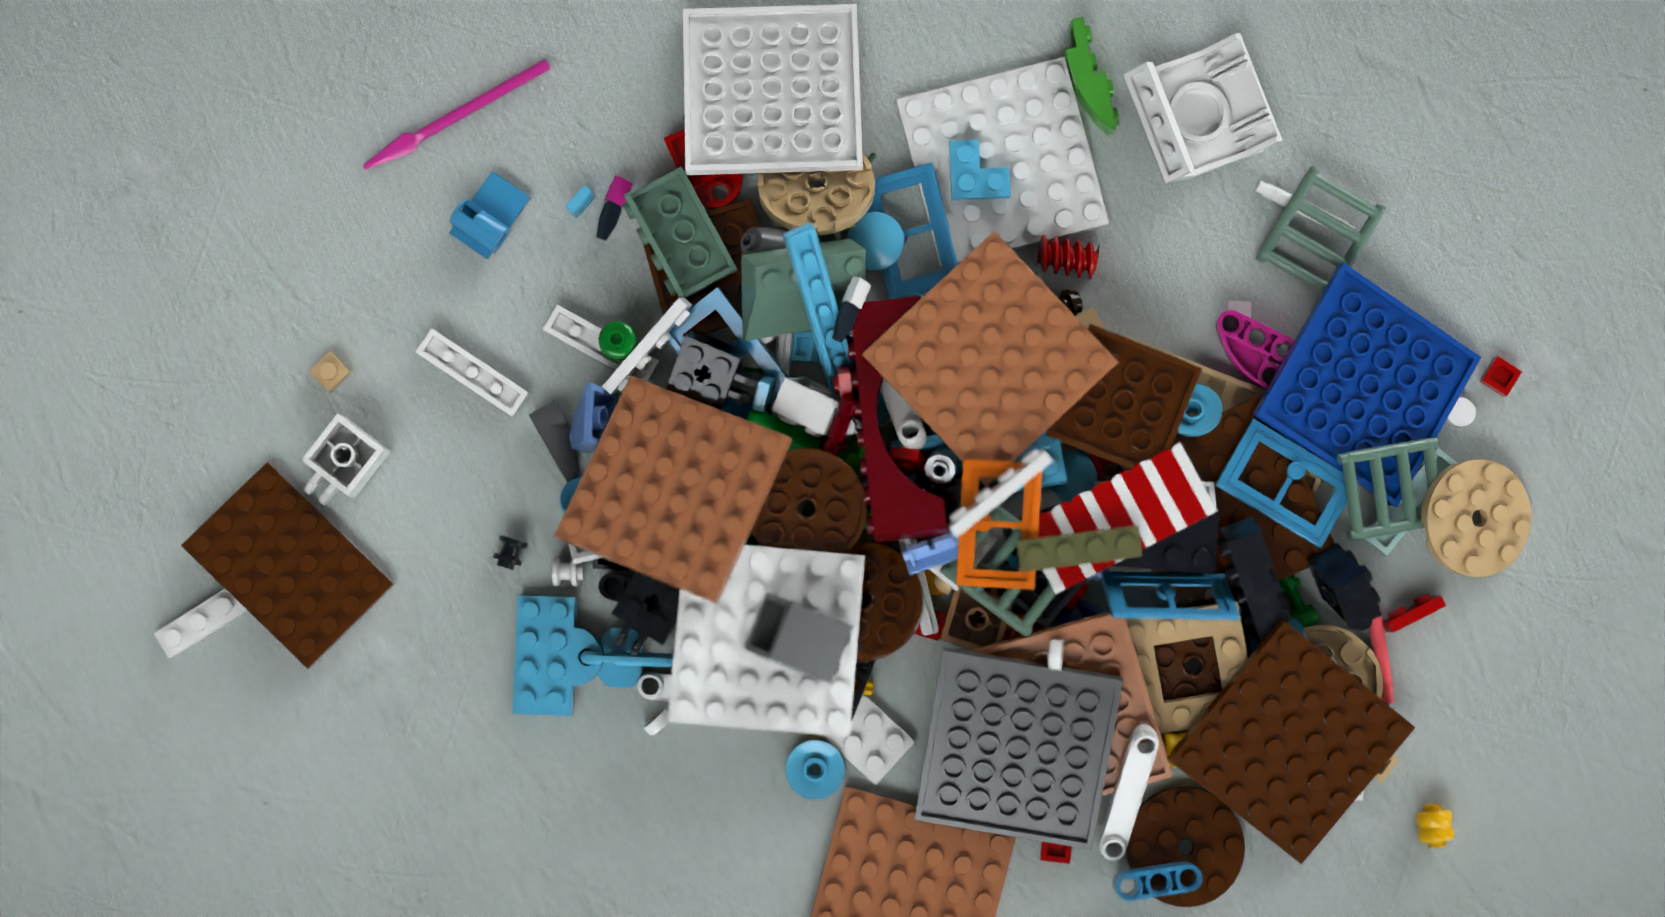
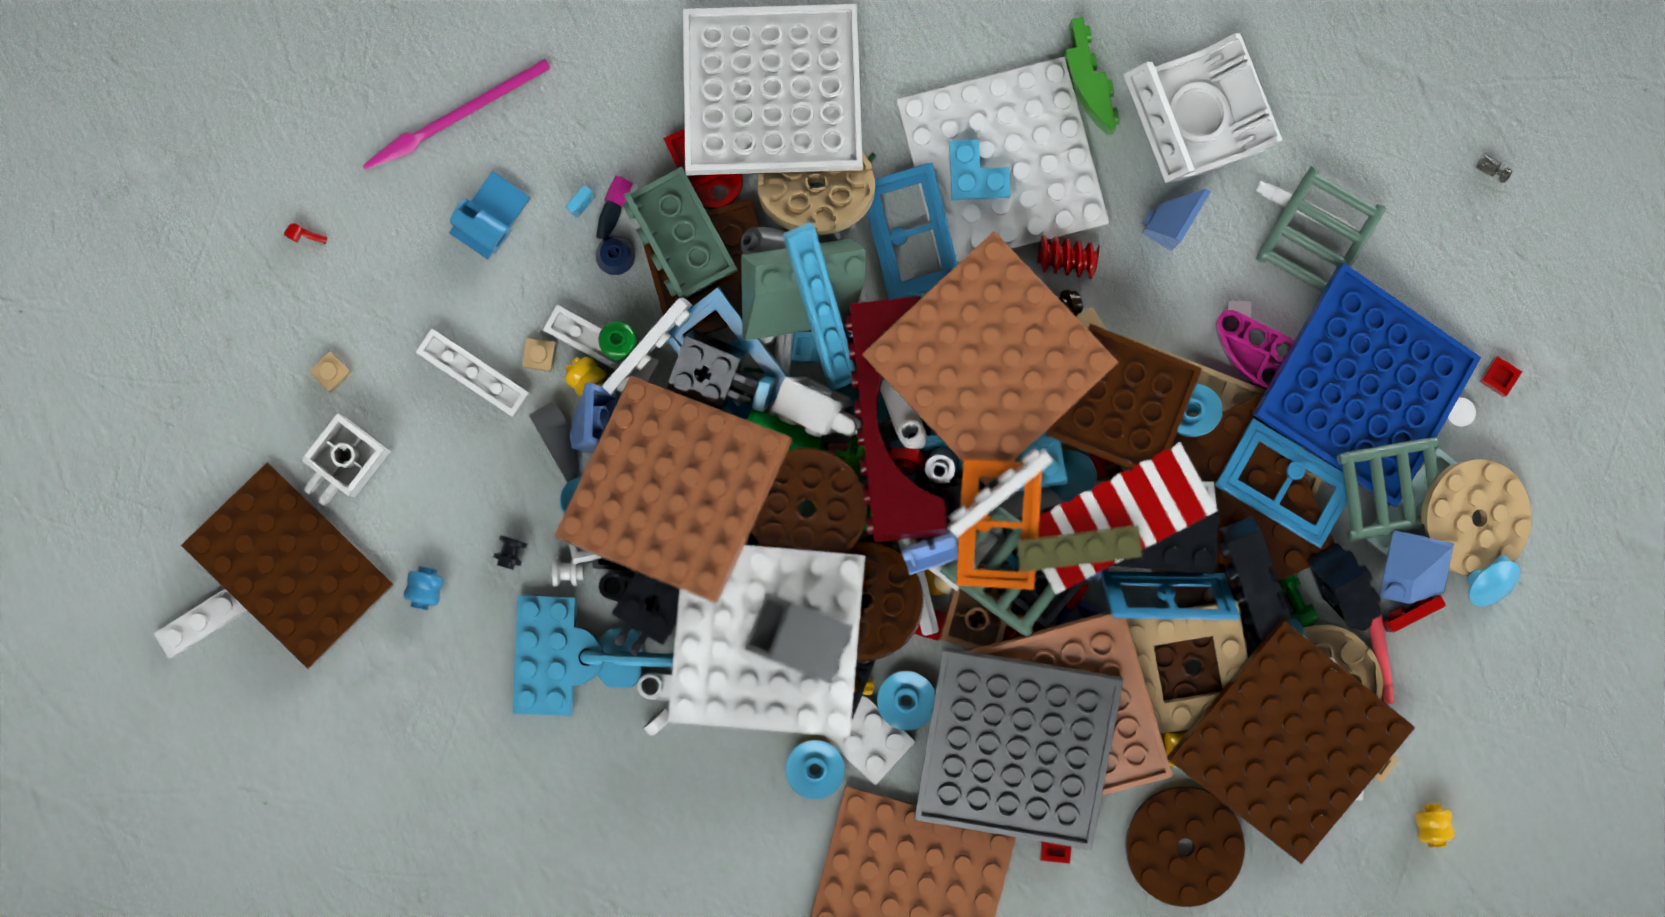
(295, 232): none -> red hand
(423, 588): none -> dark azure piece
(539, 354): none -> tan plate
(583, 372): none -> yellow piece
(621, 261): none -> dark blue cone
(839, 426): dark red axle -> none
(843, 383): red plate -> none
(849, 310): piece -> none
(880, 237): medium azure dish -> none
(909, 716): none -> medium azure dish
(1055, 654): white tile -> none
(1128, 792): white piece -> none
(1171, 884): dark azure beam -> none
(1173, 218): none -> medium blue slope
(1415, 568): none -> medium blue slope
(1491, 167): none -> clear smoke piece
(1493, 582): none -> medium azure dish

